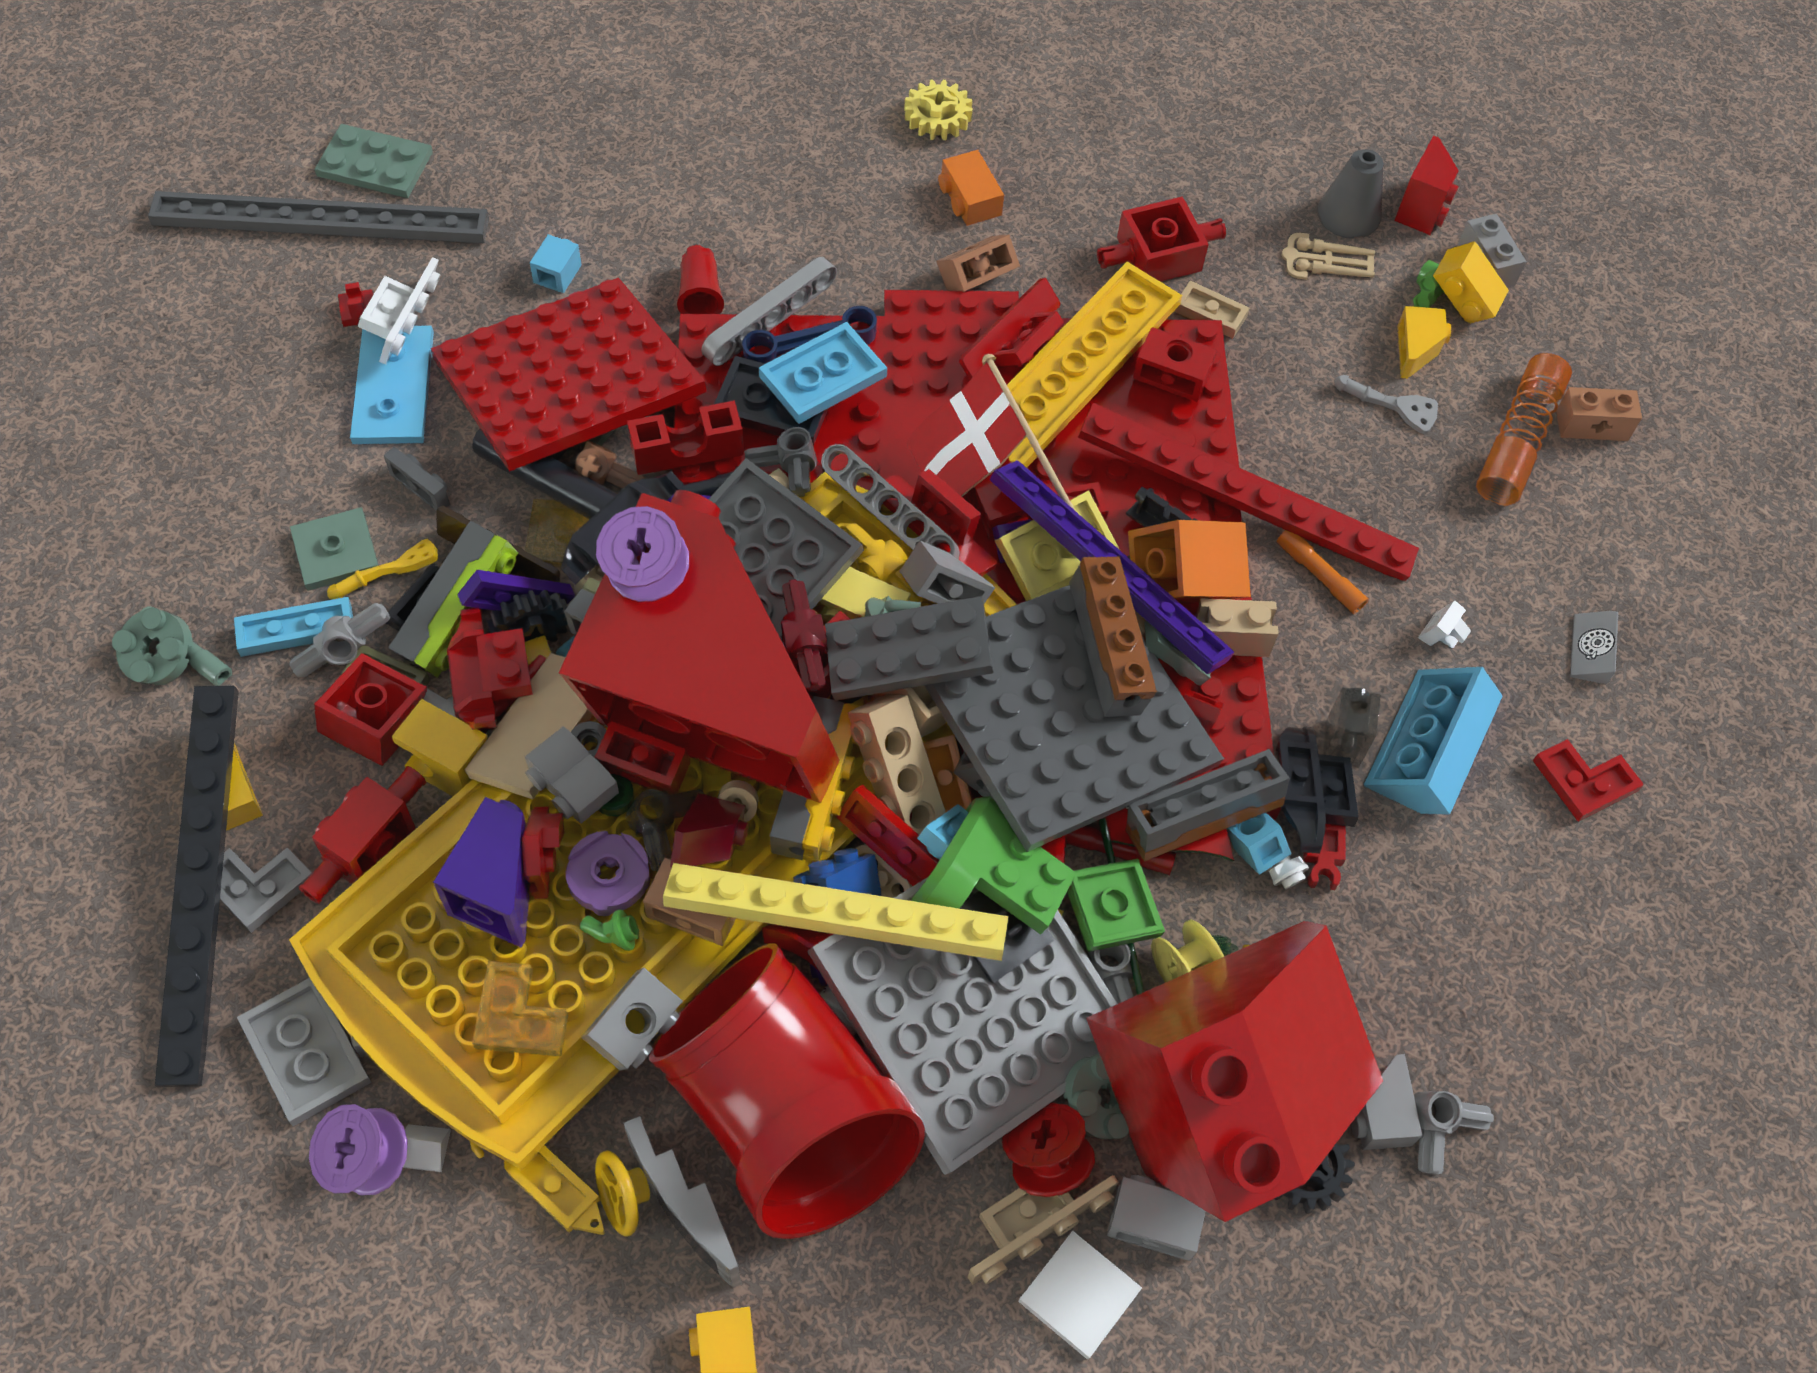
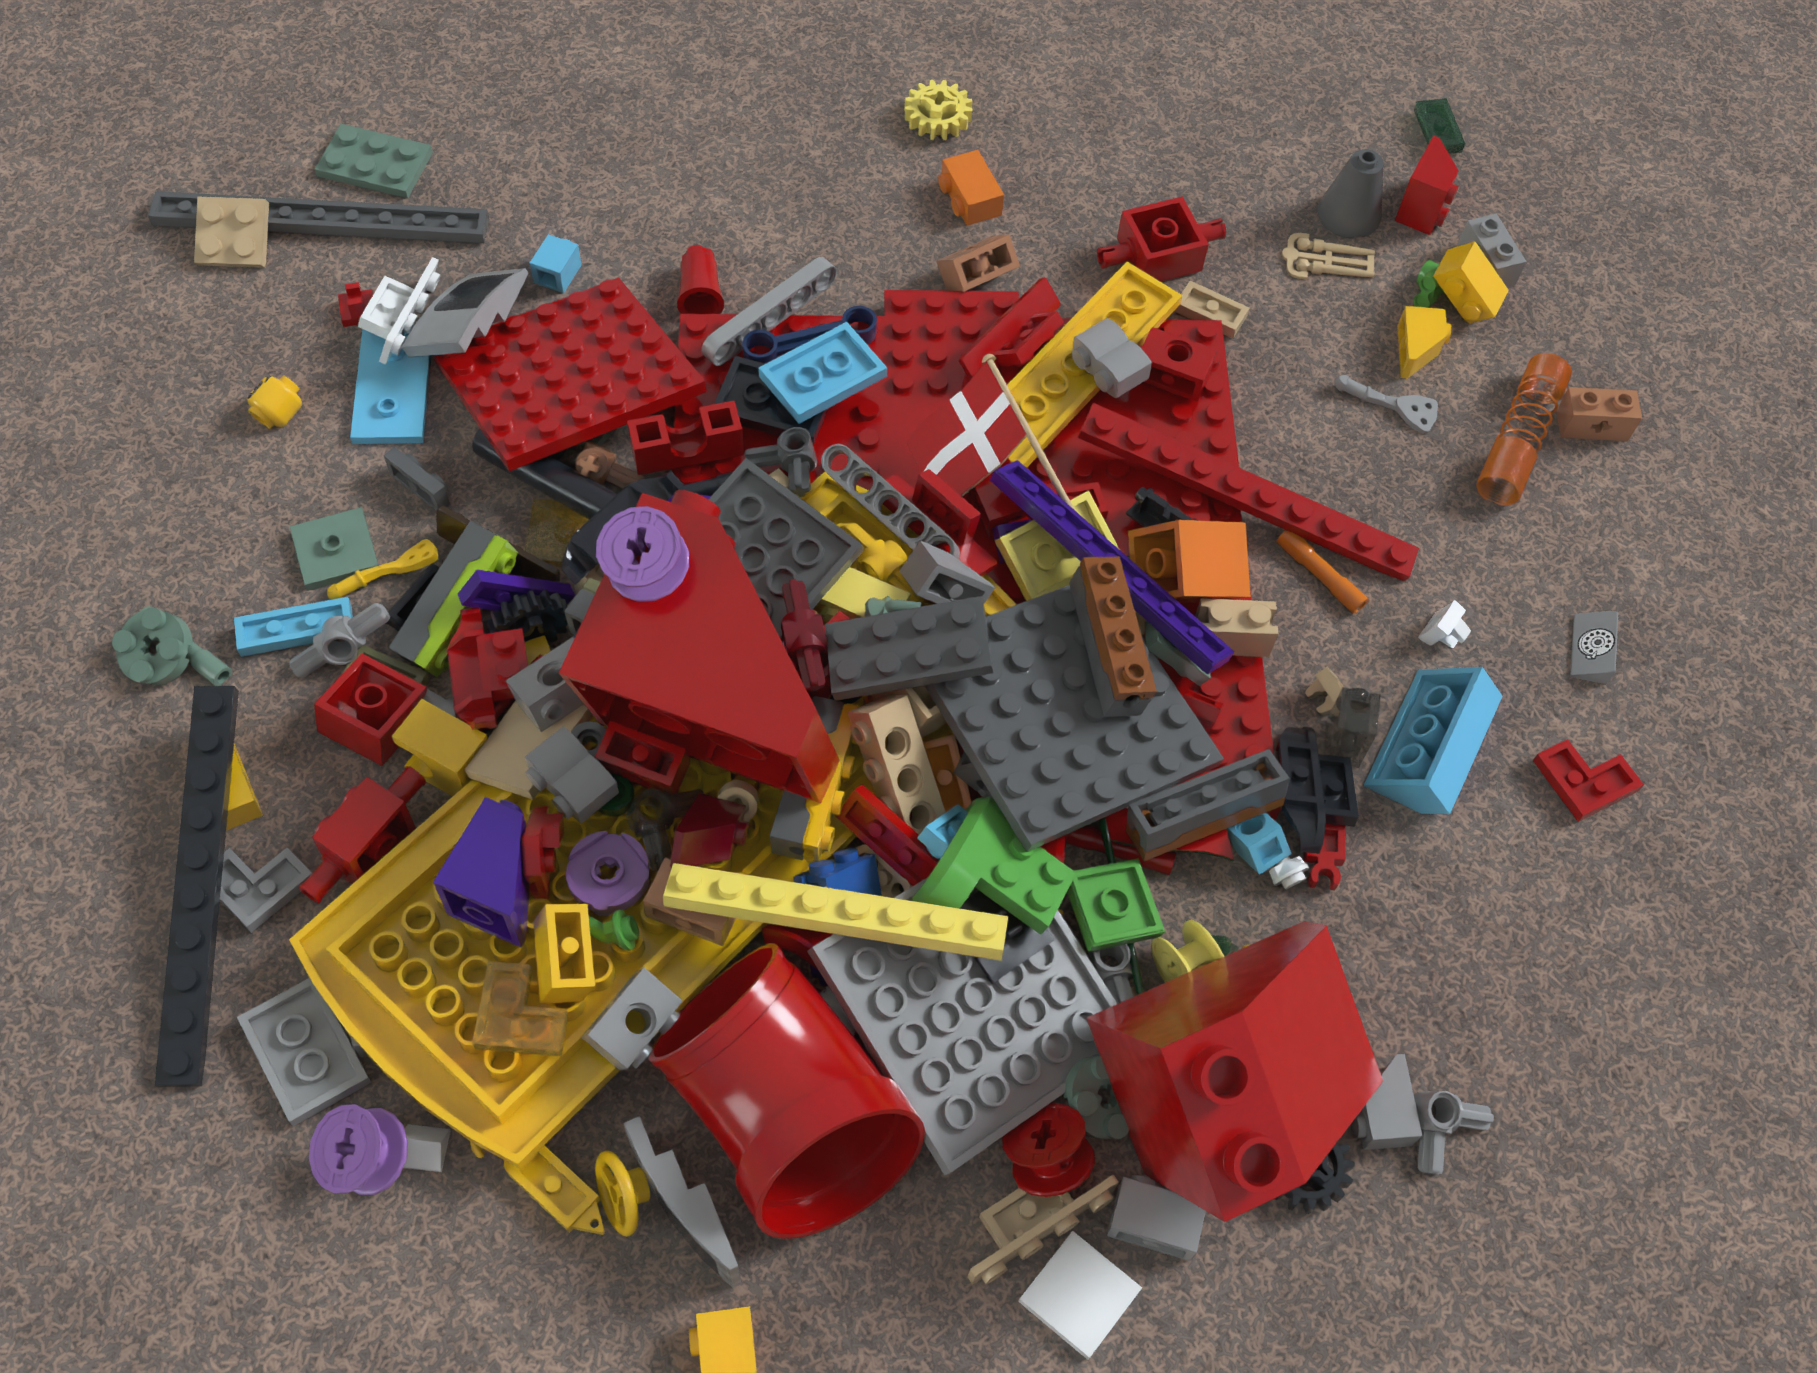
(231, 232): none -> tan plate
(274, 401): none -> yellow head
(465, 312): none -> light grey slope
(543, 691): none -> light grey brick
(563, 953): none -> yellow brick
(1111, 358): none -> light grey brick
(1325, 683): none -> tan tile
(1438, 120): none -> clear green plate

